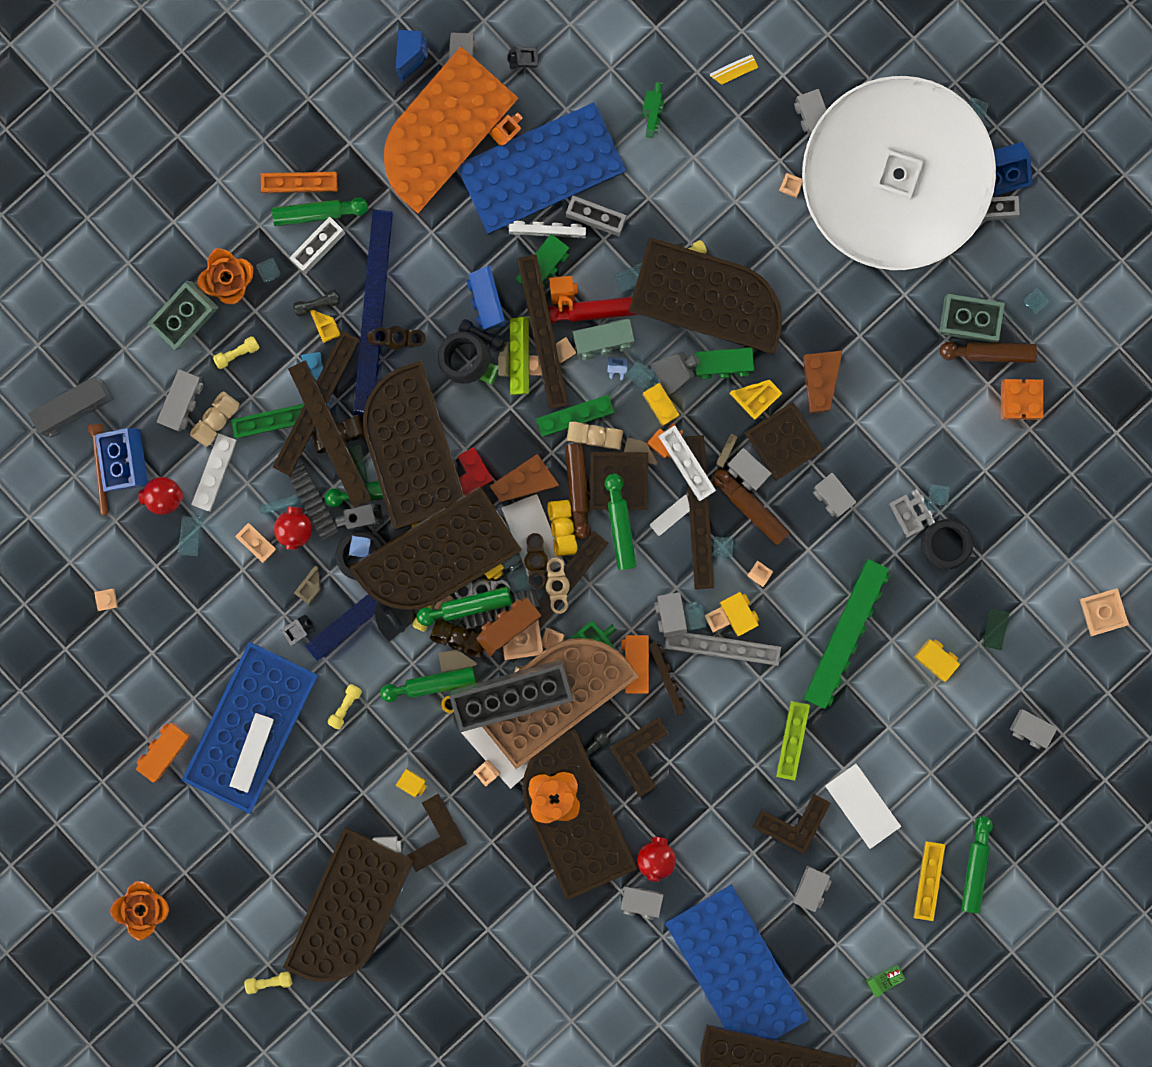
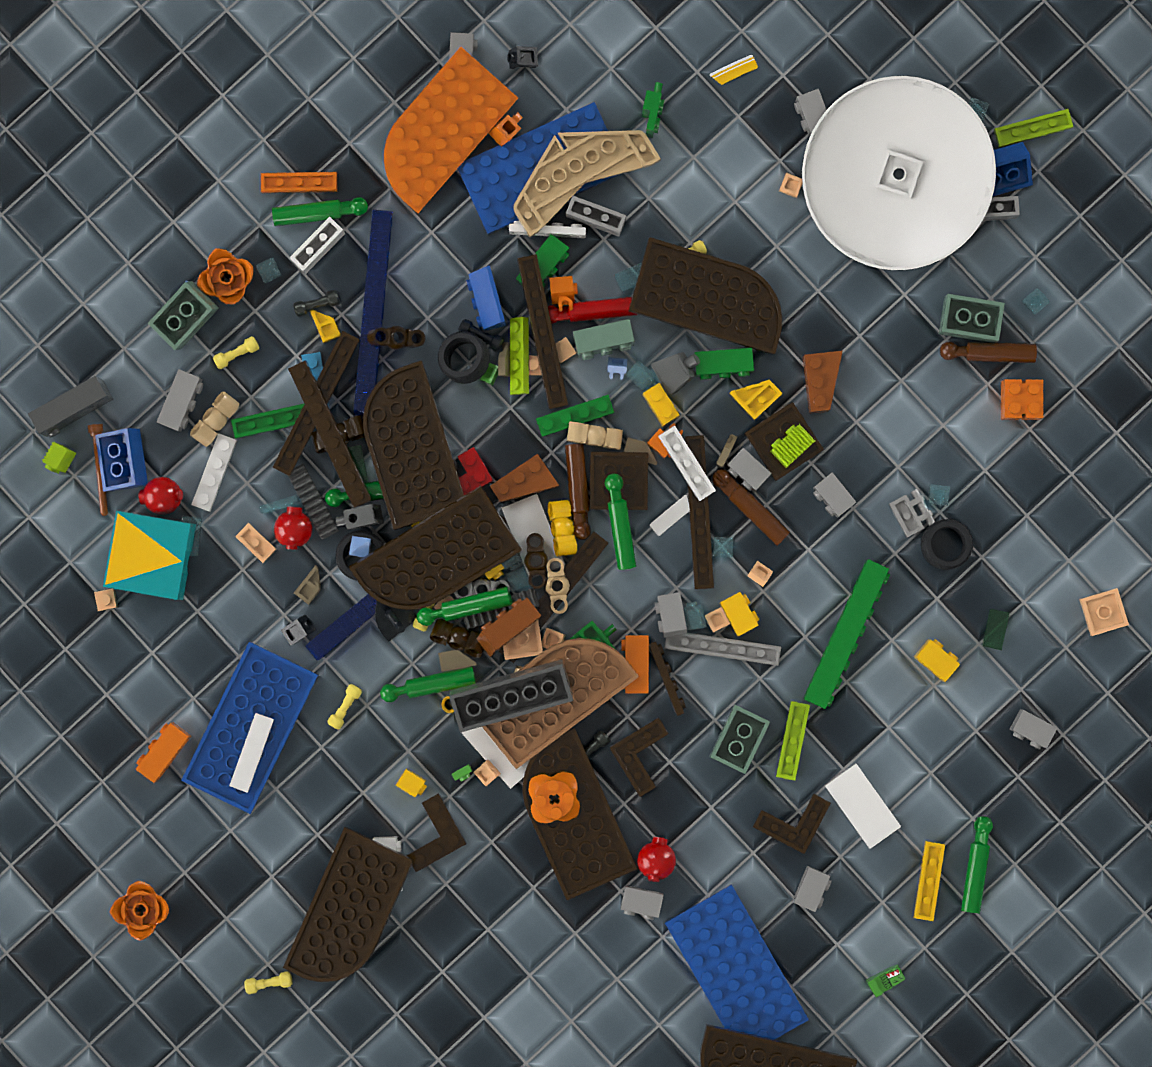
(58, 458): none -> lime brick
(149, 555): none -> tile
(410, 52): blue slope -> none
(462, 773): none -> bright green plate
(585, 159): none -> tan wing
(739, 739): none -> sand green brick
(792, 445): none -> lime brick
(1033, 128): none -> lime plate

